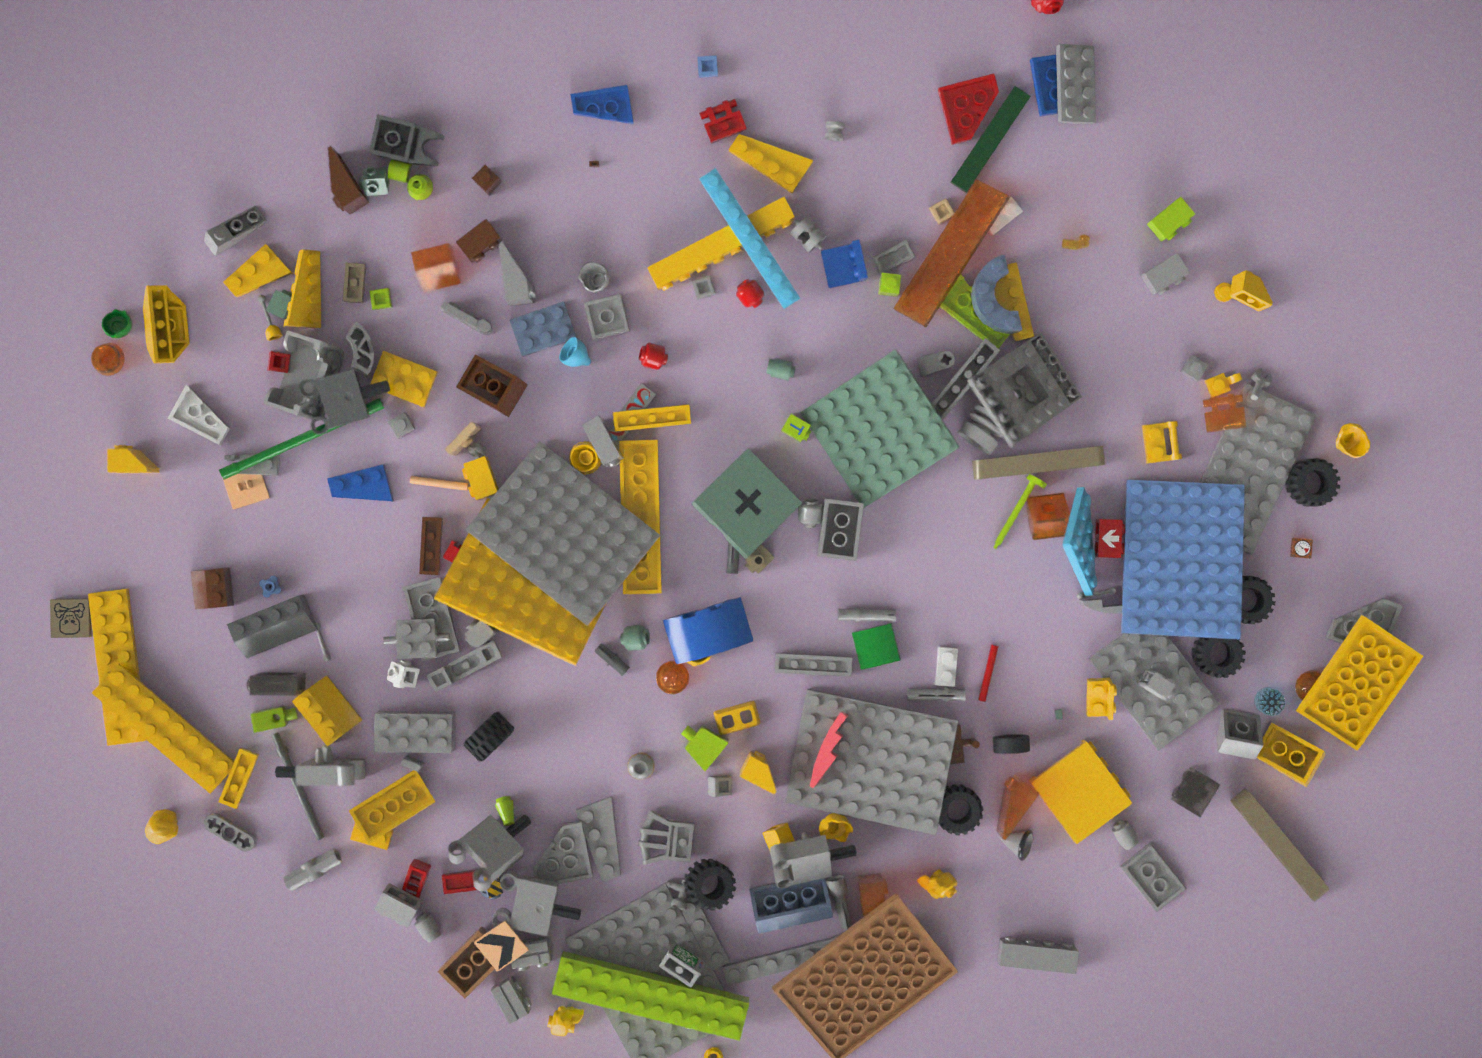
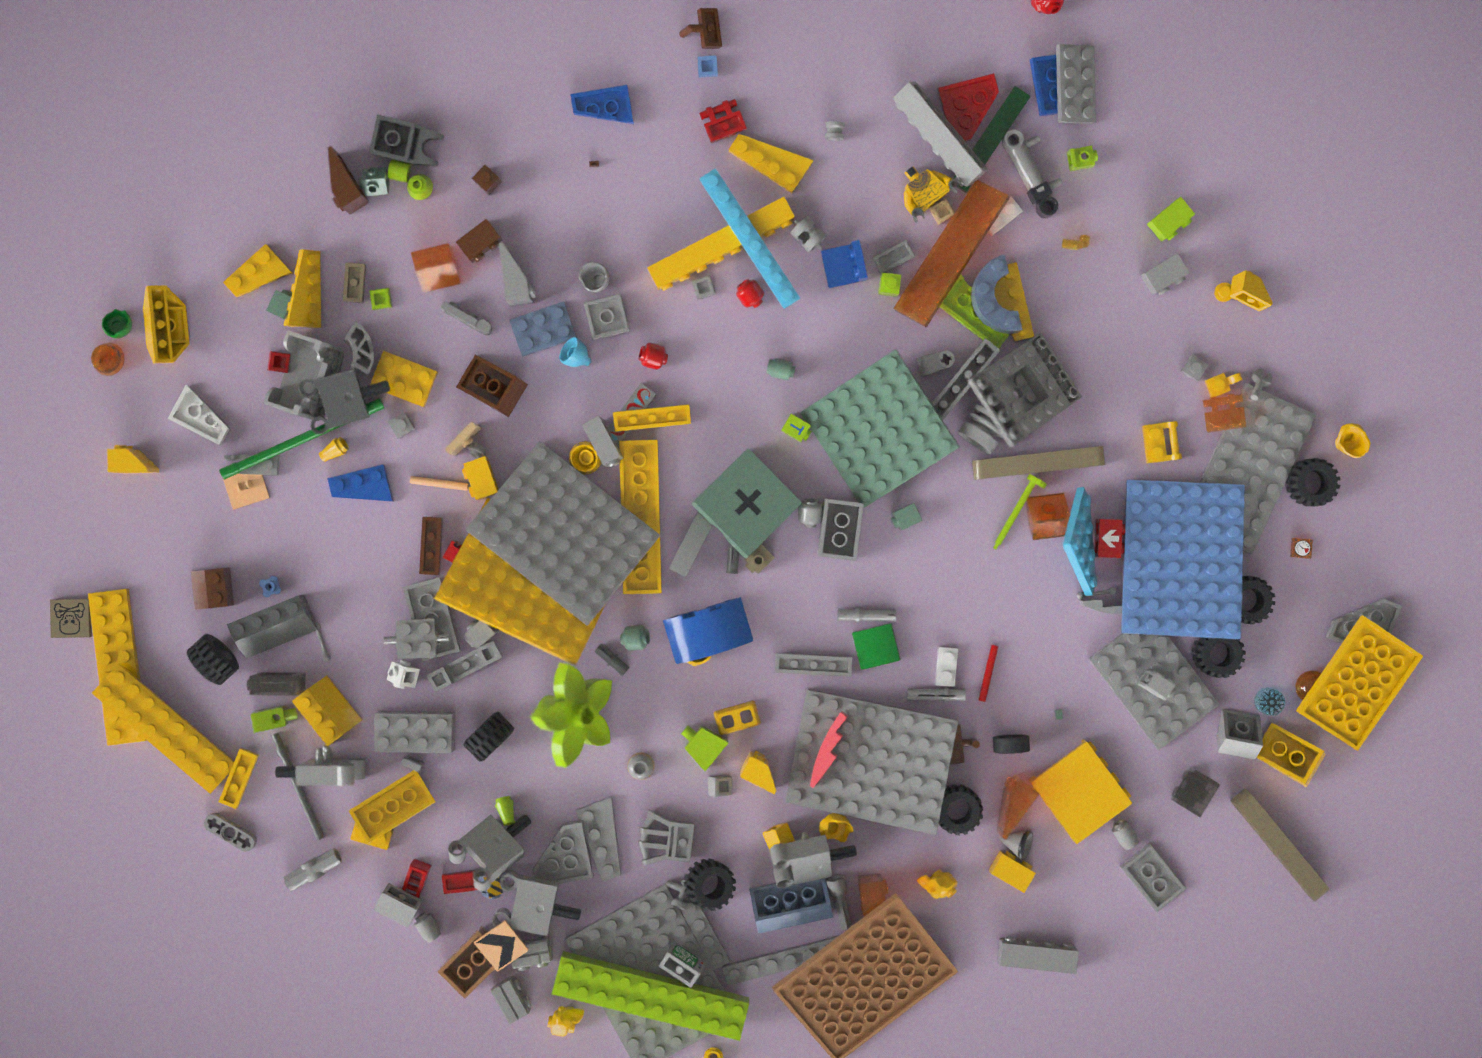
(162, 826): yellow hair -> none
(212, 659): none -> black tyre
(233, 230): light grey slope -> none
(272, 332): hinge -> none
(334, 449): none -> yellow cone
(574, 713): none -> lime plant
(672, 677): clear orange hat -> none
(691, 545): none -> light grey slope
(708, 28): none -> reddish brown plate
(906, 517): none -> sand green brick
(926, 190): none -> torso
(939, 133): none -> light grey brick
(1012, 871): none -> yellow brick
(1037, 188): none -> light grey piece
(1075, 160): none -> lime brick
(1100, 697): yellow bracket -> none

